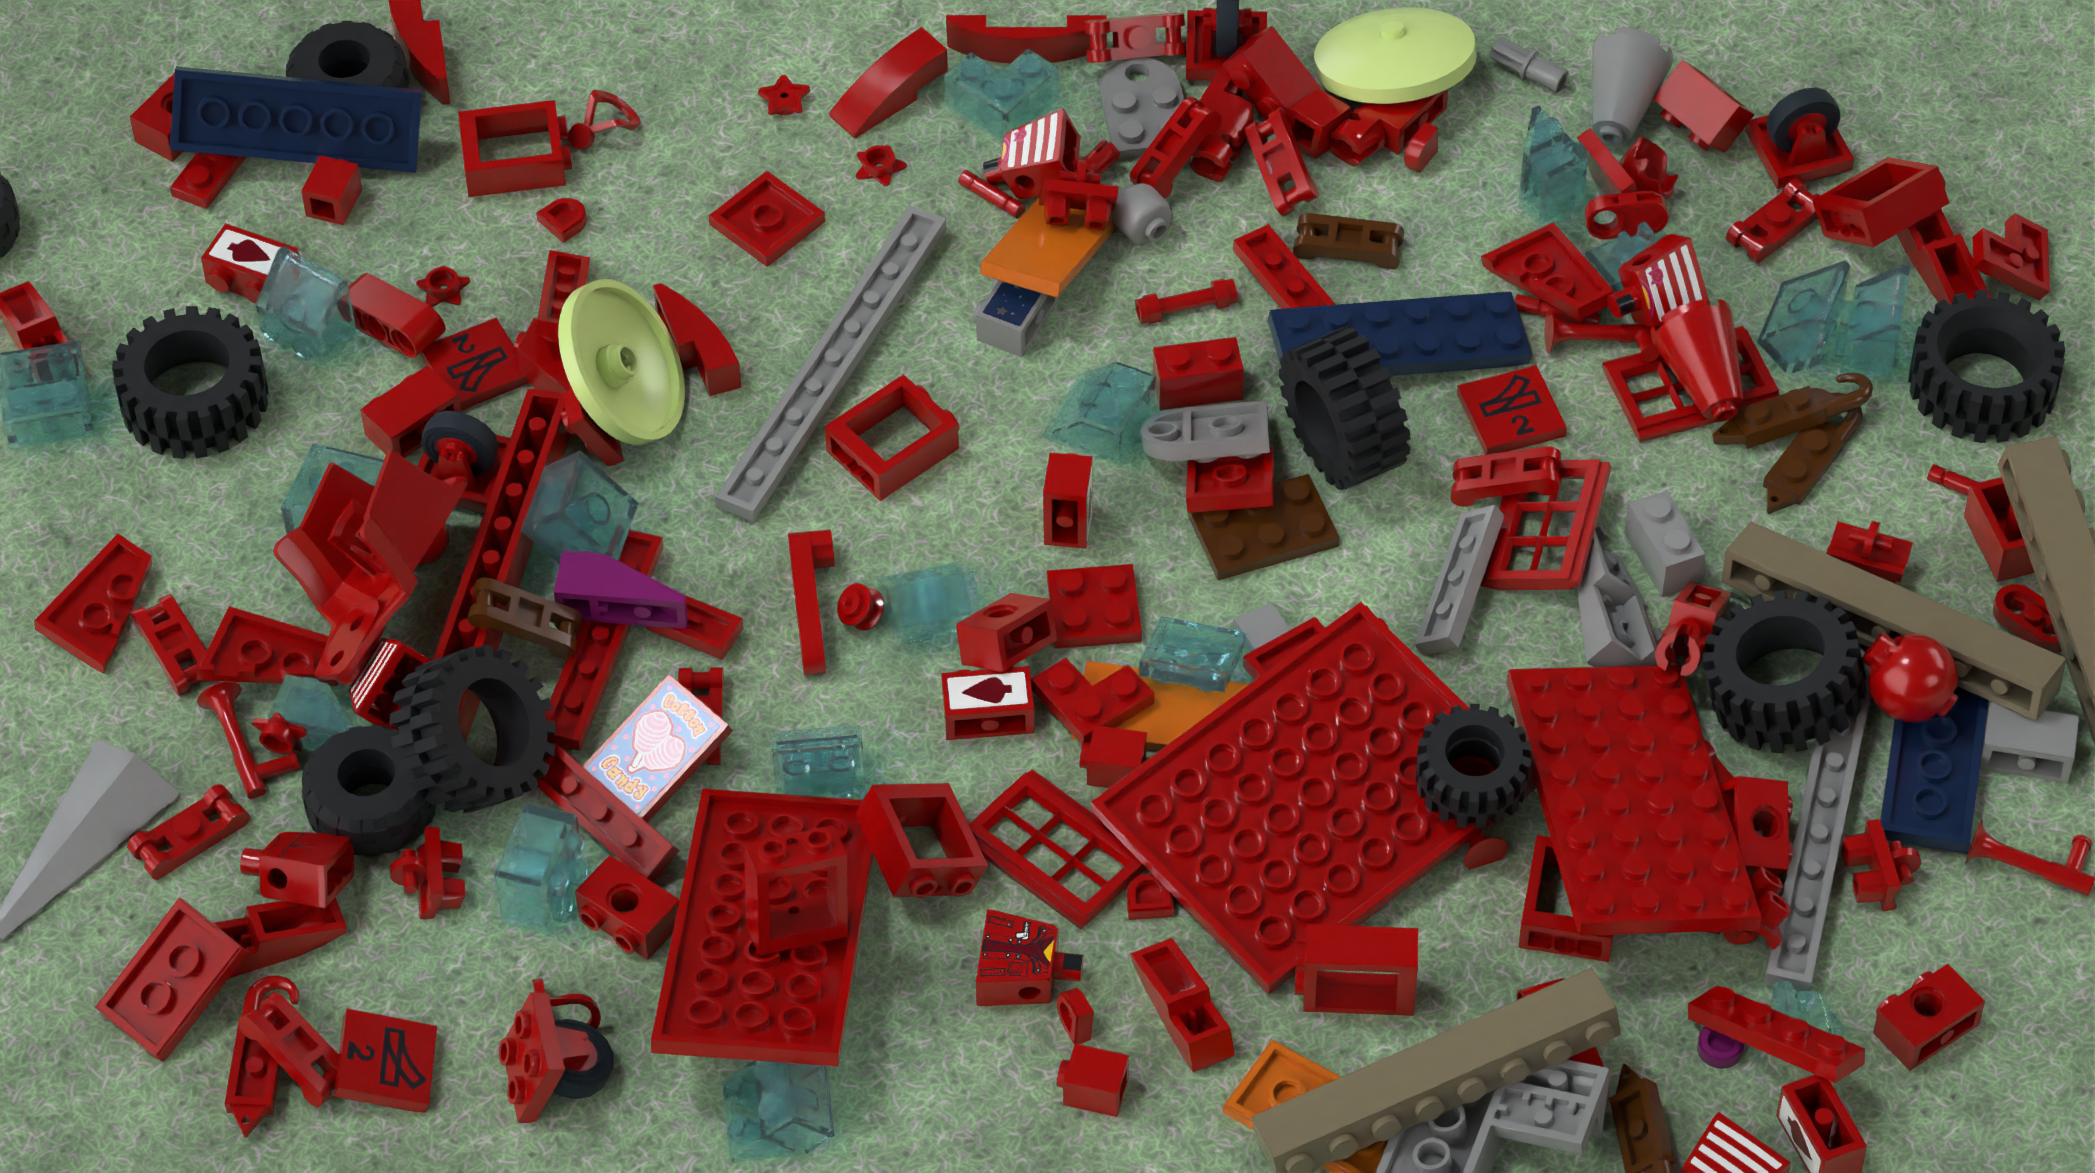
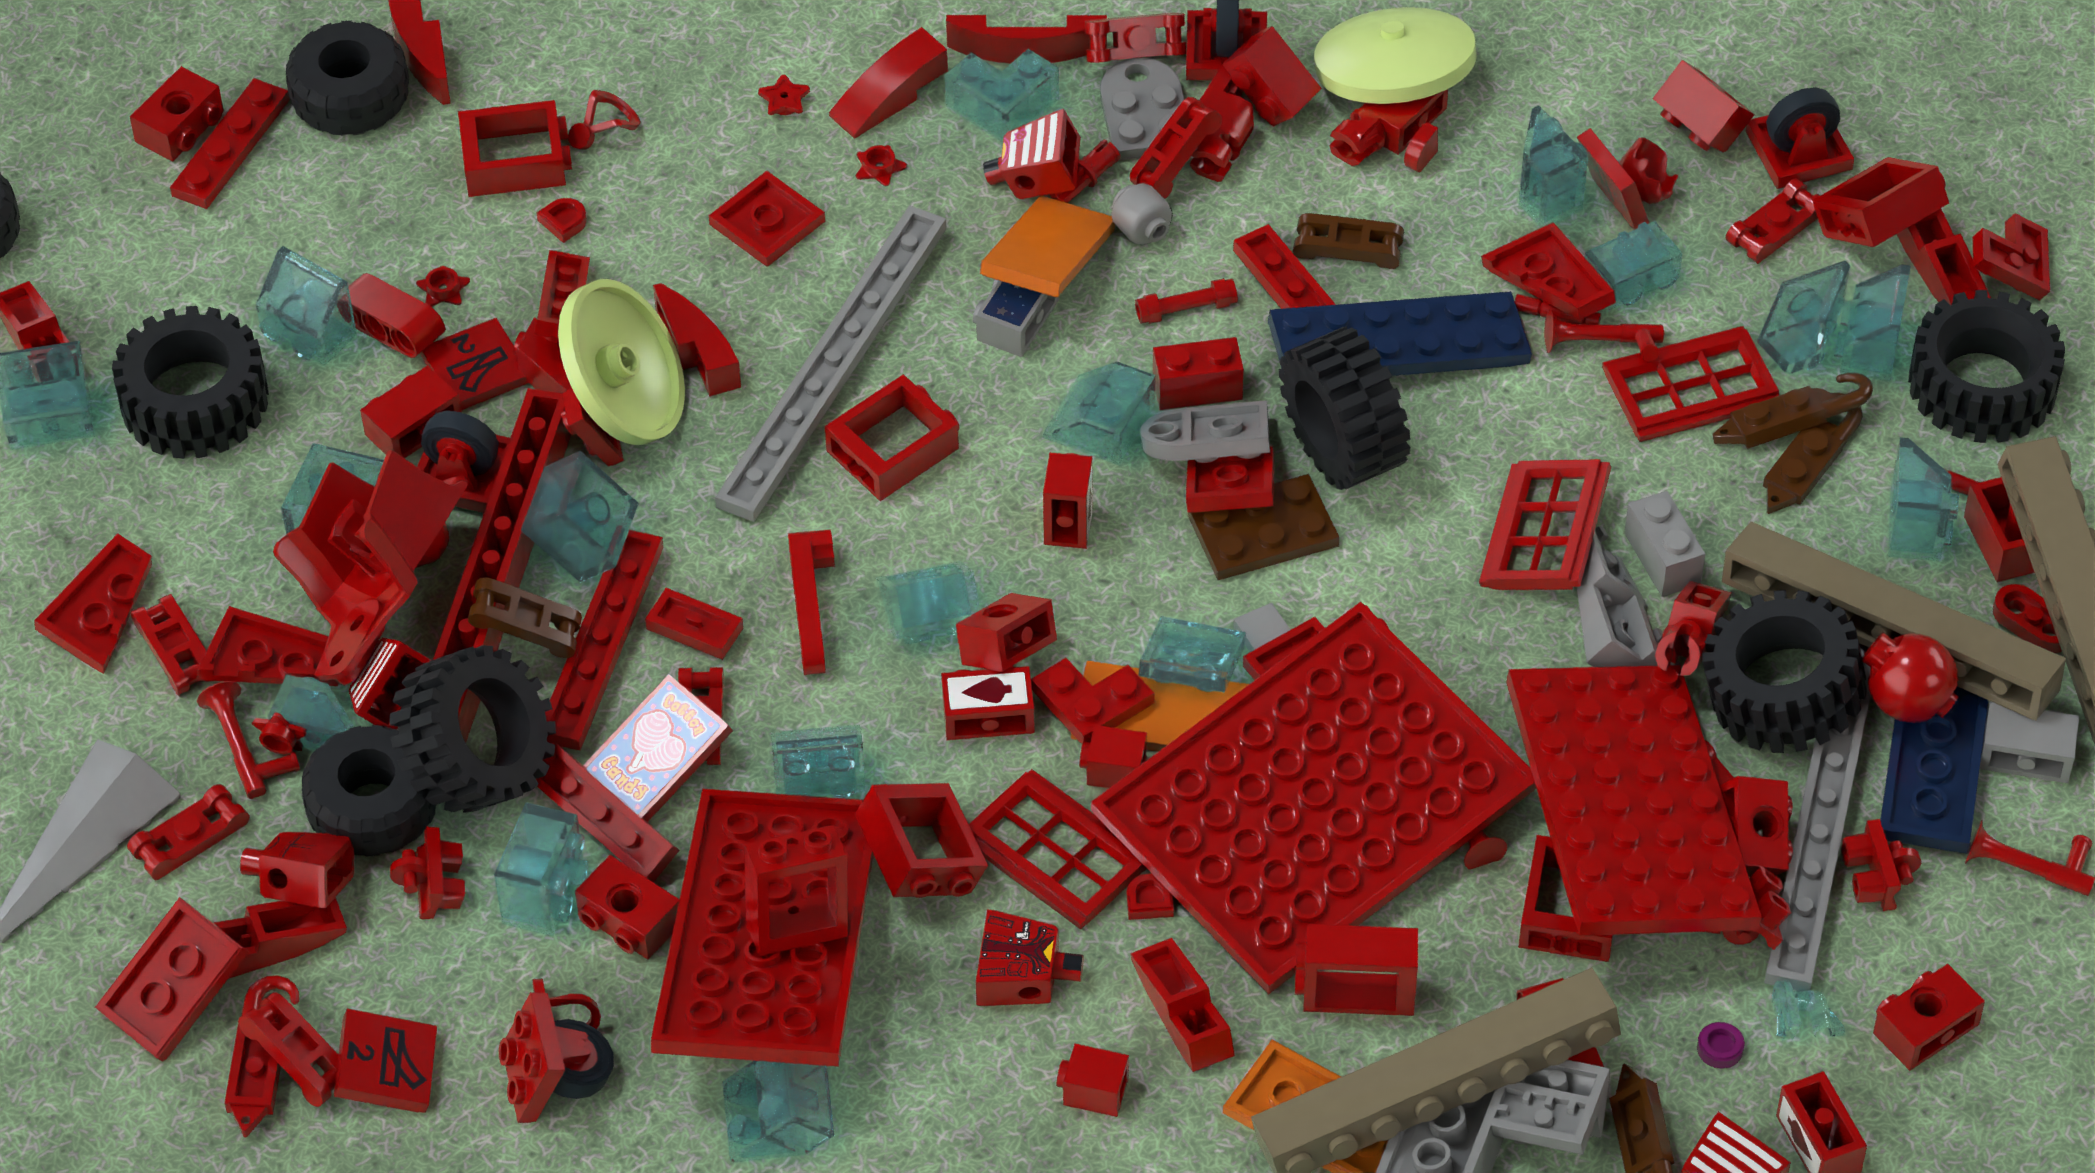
(240, 261): brick -> none
(295, 119): dark blue plate -> none
(331, 190): red brick -> none
(616, 593): magenta slope -> none
(860, 606): red wheel -> none
(991, 193): red wheel -> none
(1075, 1015): red tile -> none
(1080, 192): red hips -> none
(1094, 606): red plate -> none
(1280, 162): red plate -> none
(1315, 120): red brick -> none
(1459, 580): light grey plate -> none
(1478, 735): black tyre -> none
(1506, 474): red plate -> none
(1511, 410): red tile -> none
(1528, 64): light grey axle -> none
(1625, 78): light grey cone -> none
(1630, 211): red piece -> none
(1658, 281): red torso -> none
(1703, 355): red cone -> none
(1776, 1033): red plate -> none
(1871, 550): red hips -> none
(1920, 505): none -> clear light blue slope

